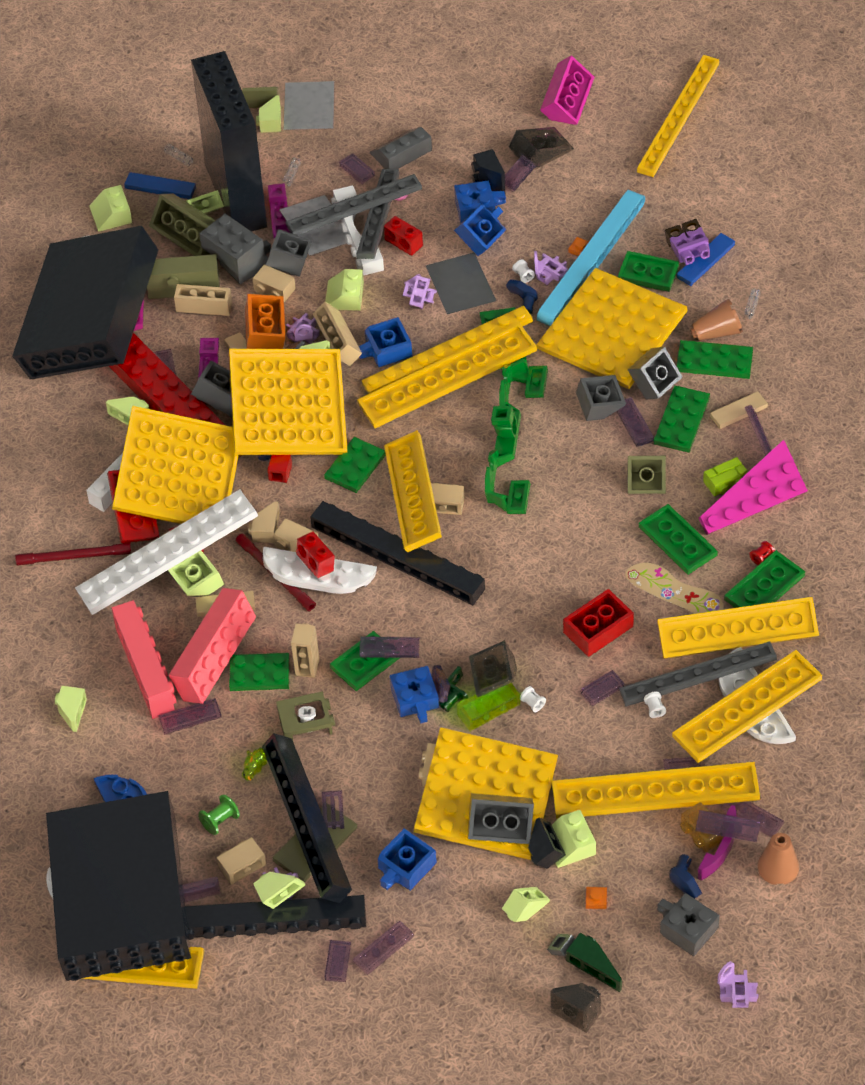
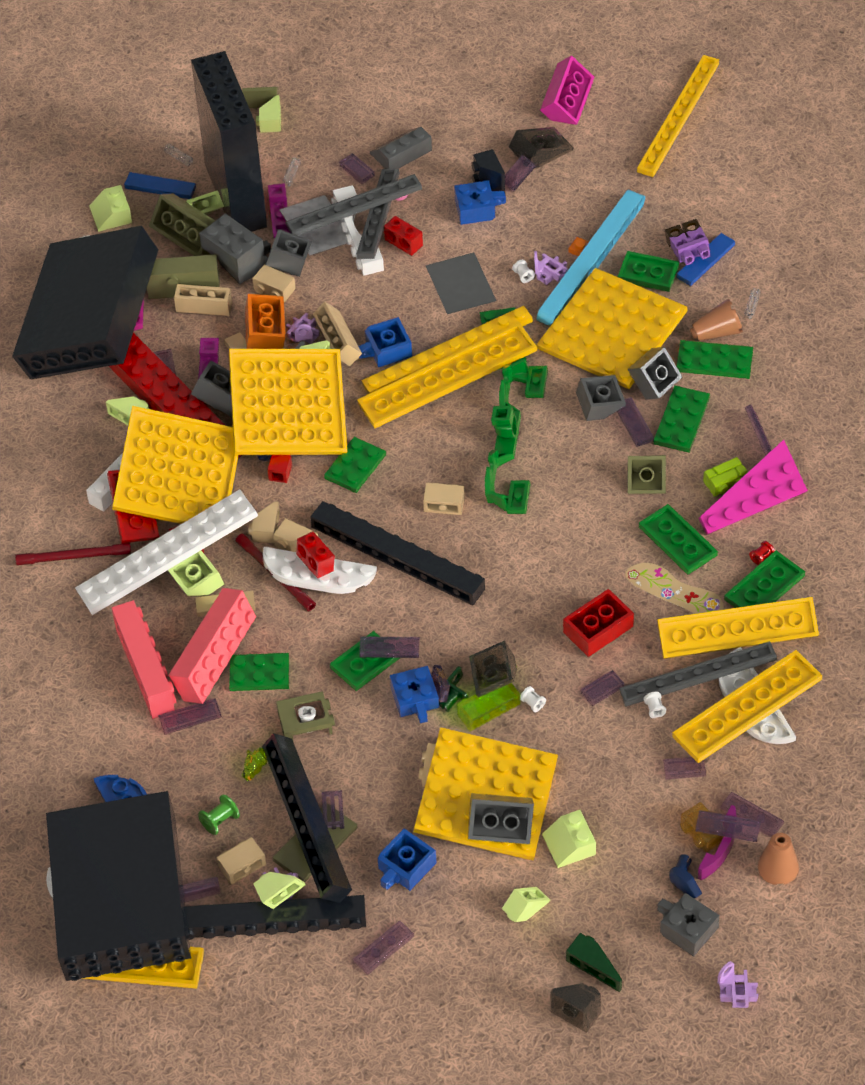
(71, 705): yellowish green slope -> none
(305, 650): tan brick -> none
(309, 105): flat silver sticker -> none
(337, 961): clear purple tile -> none
(346, 290): yellowish green slope -> none
(412, 491): yellow plate -> none
(420, 289): lavender piece -> none
(481, 228): blue hinge -> none
(525, 291): dark blue arm -> none
(545, 845): black slope -> none
(560, 944): dark grey plate -> none
(596, 897): orange plate -> none
(656, 790): yellow plate -> none
(736, 411): tan tile -> none

